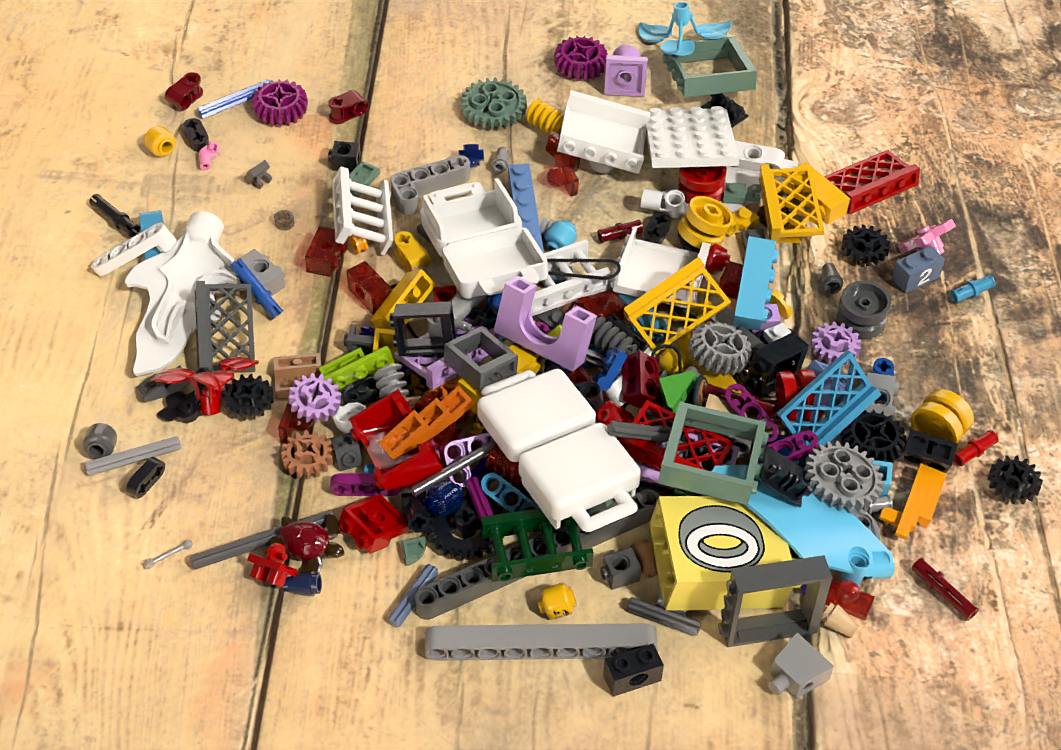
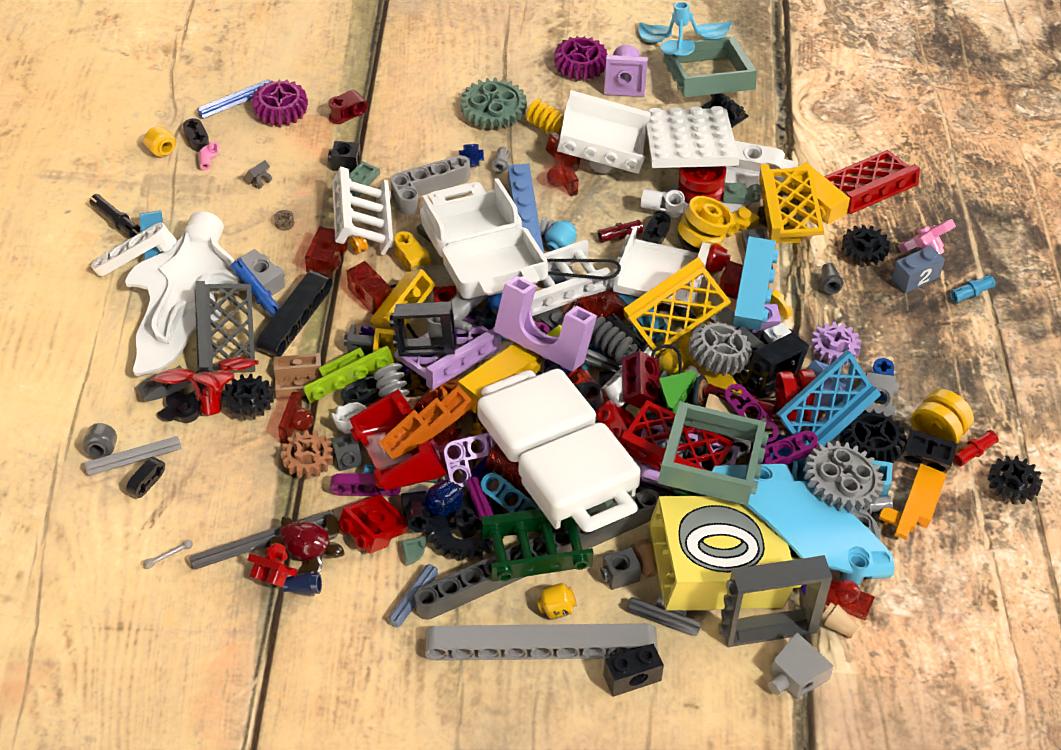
(183, 93): dark red piece -> none
(294, 313): none -> black beam
(323, 405): lavender gear -> none
(452, 469): flat silver bar -> none
(503, 365): dark grey window -> none
(613, 363): blue plate -> none
(638, 431): dark grey axle -> none
(784, 477): black hinge -> none
(864, 308): dark grey wheel -> none
(966, 608): dark red pin -> none

